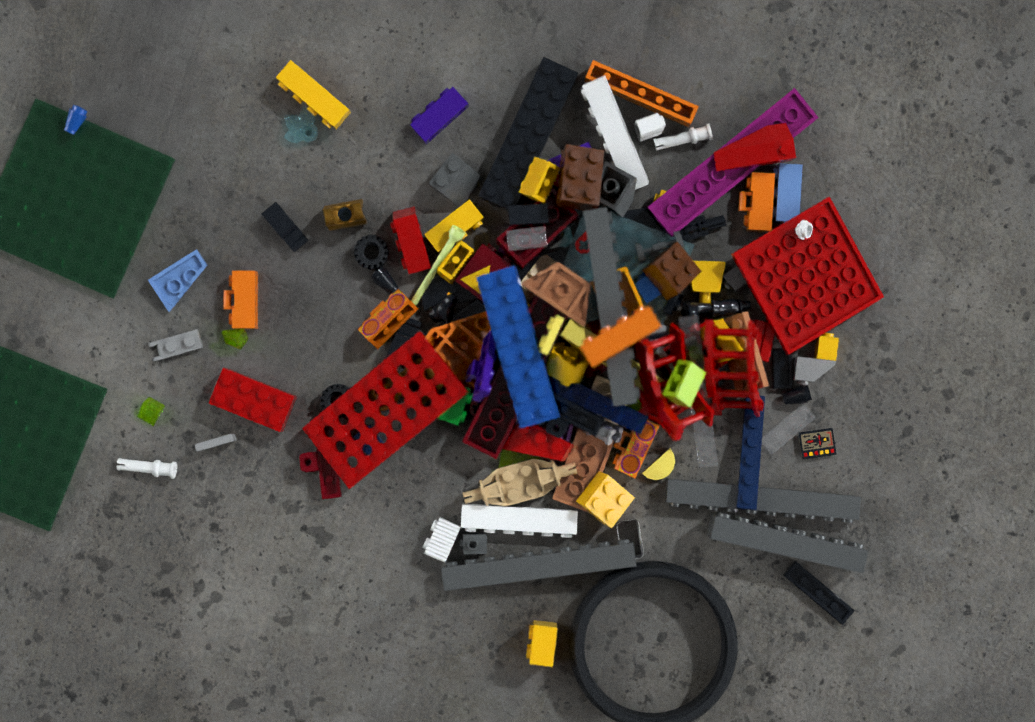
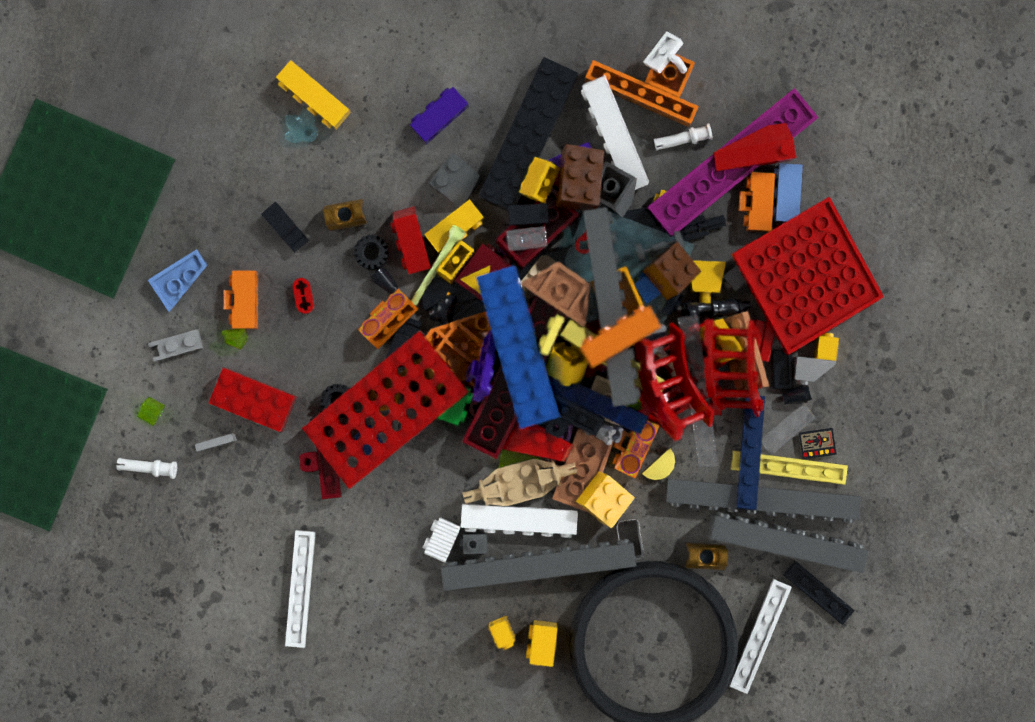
(75, 118): blue cone -> none
(299, 297): none -> red beam
(300, 588): none -> white plate
(502, 633): none -> yellow brick
(649, 126): white brick -> none
(665, 52): none -> white plate
(670, 78): none -> orange brick
(684, 383): lime brick -> none
(707, 556): none -> pearl gold piece
(760, 636): none -> white plate
(797, 468): none -> light yellow tile
(804, 229): white plate -> none

